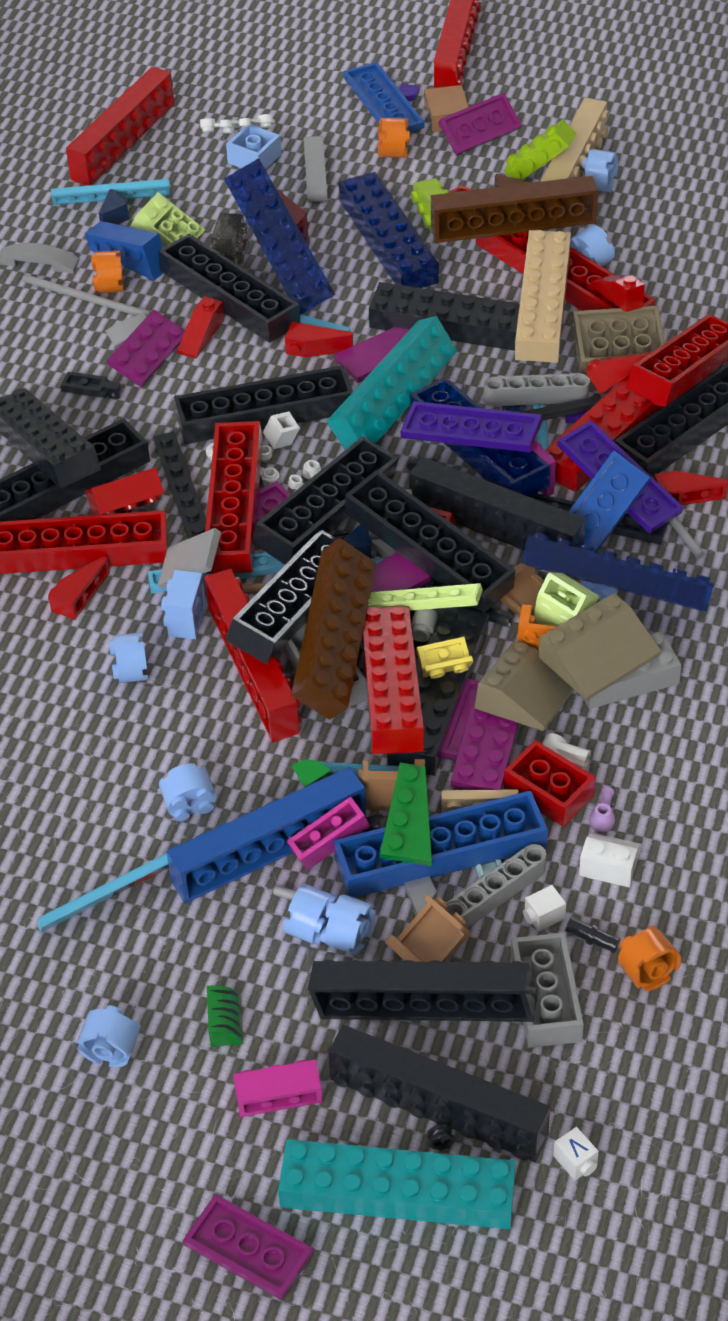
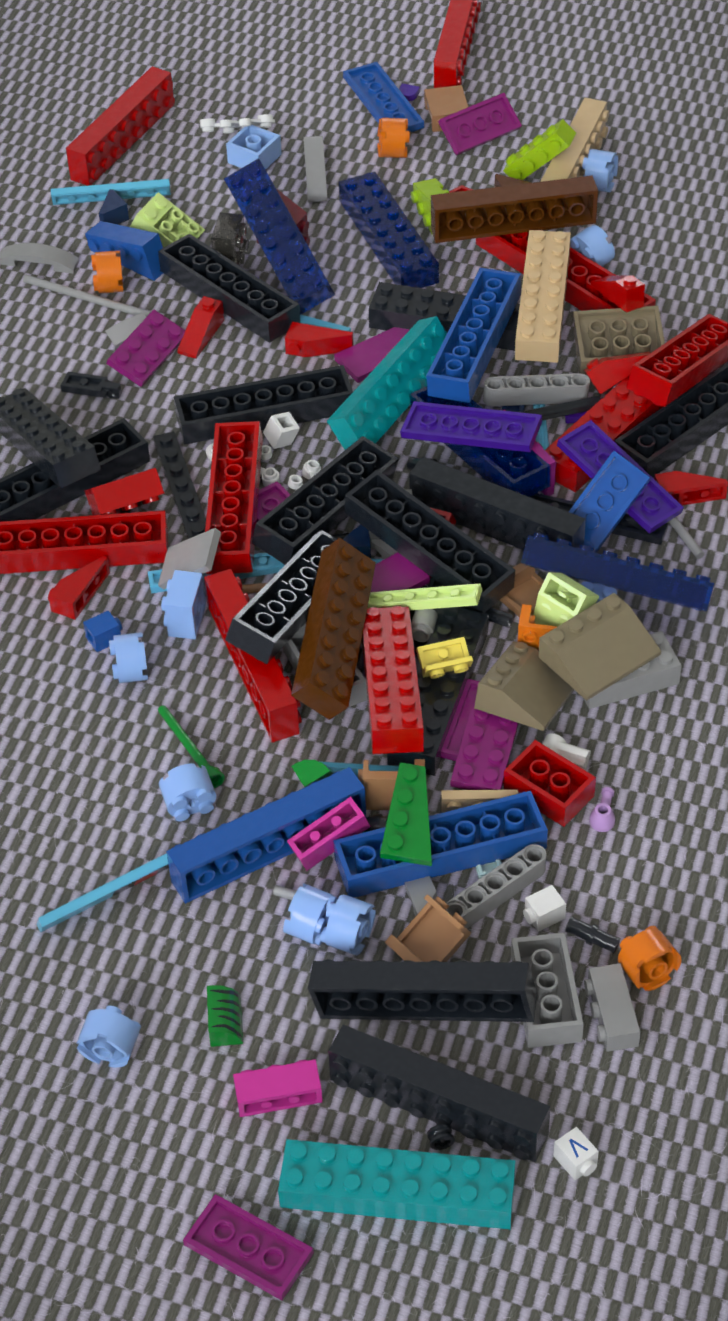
(101, 630): none -> blue brick
(215, 773): none -> green piece
(474, 335): none -> blue brick
(609, 859): white slope -> none
(612, 1007): none -> light grey brick

